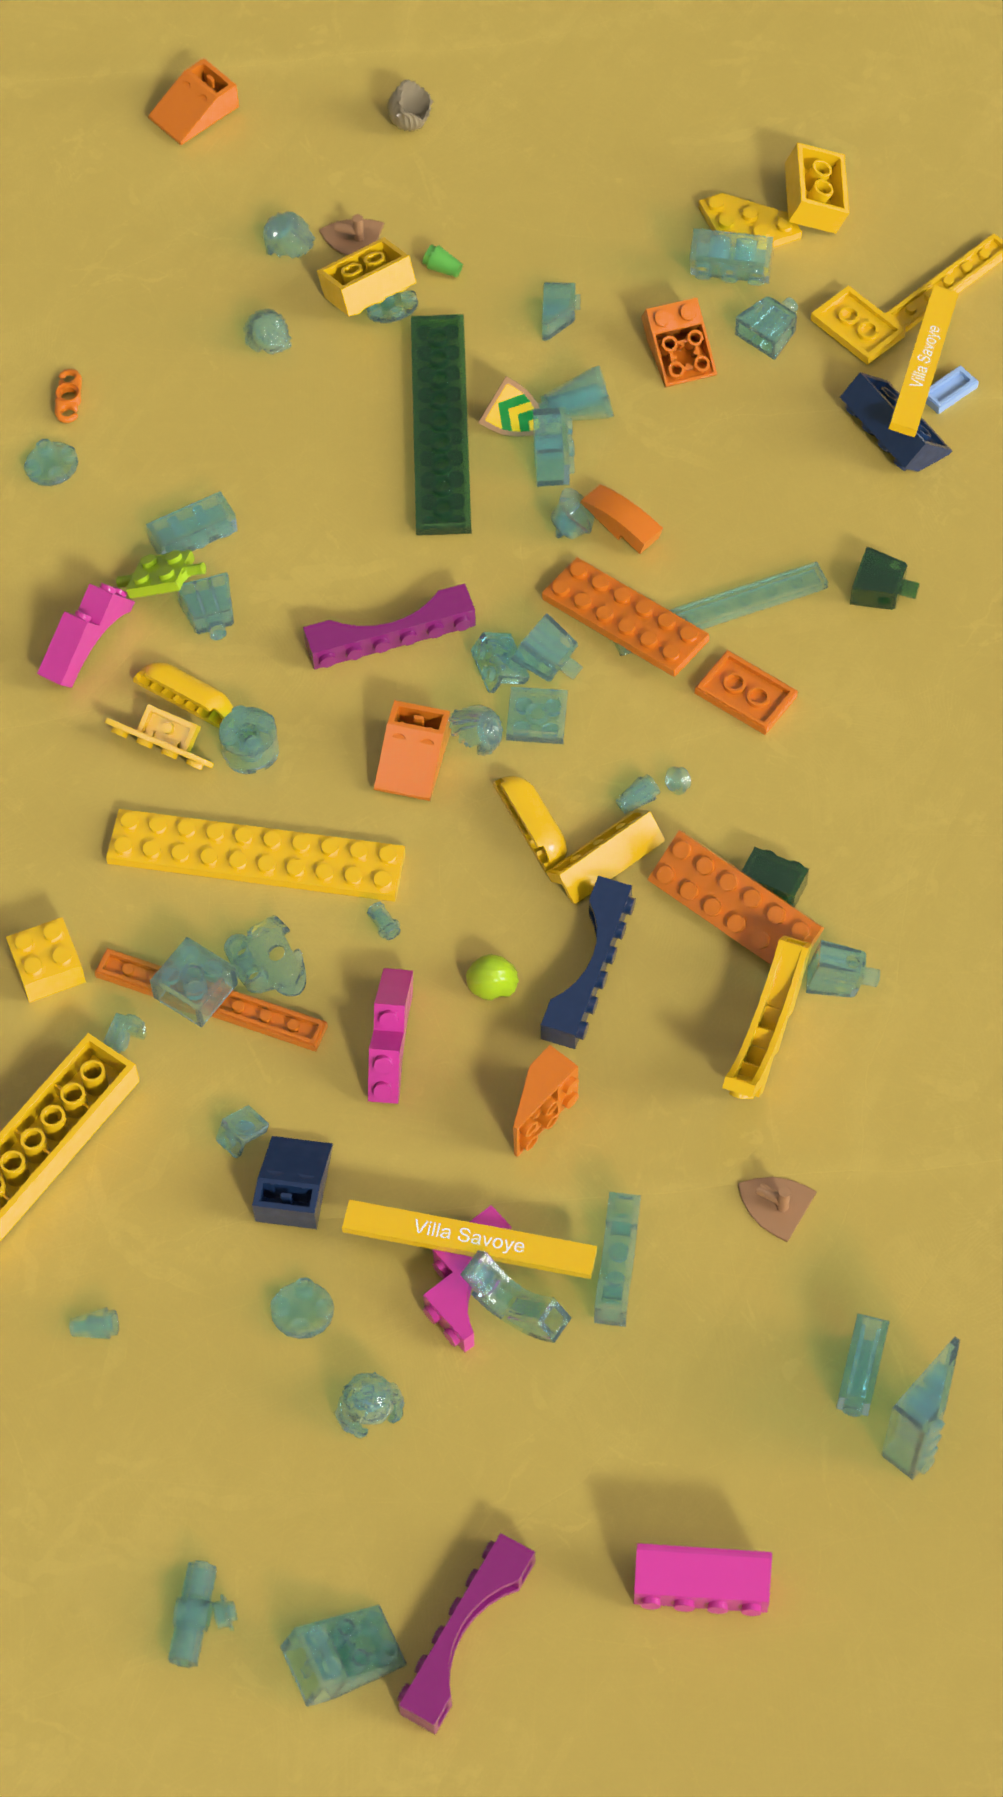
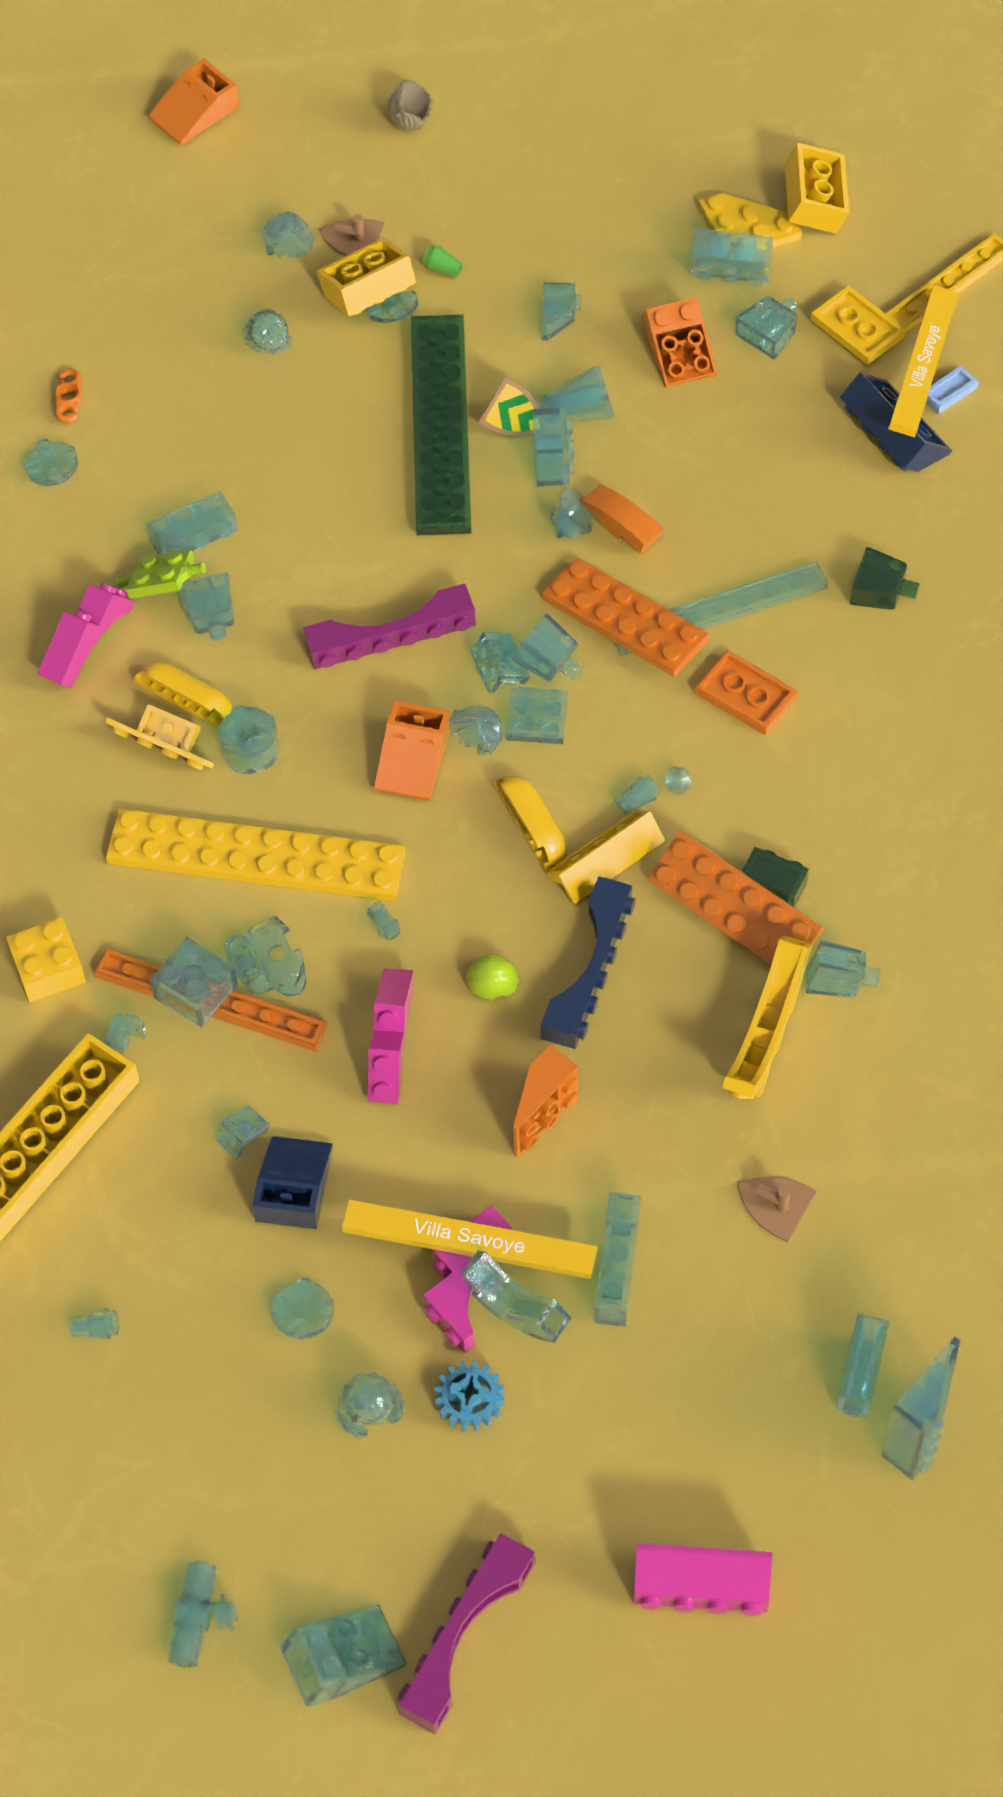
(481, 1400): none -> dark azure gear

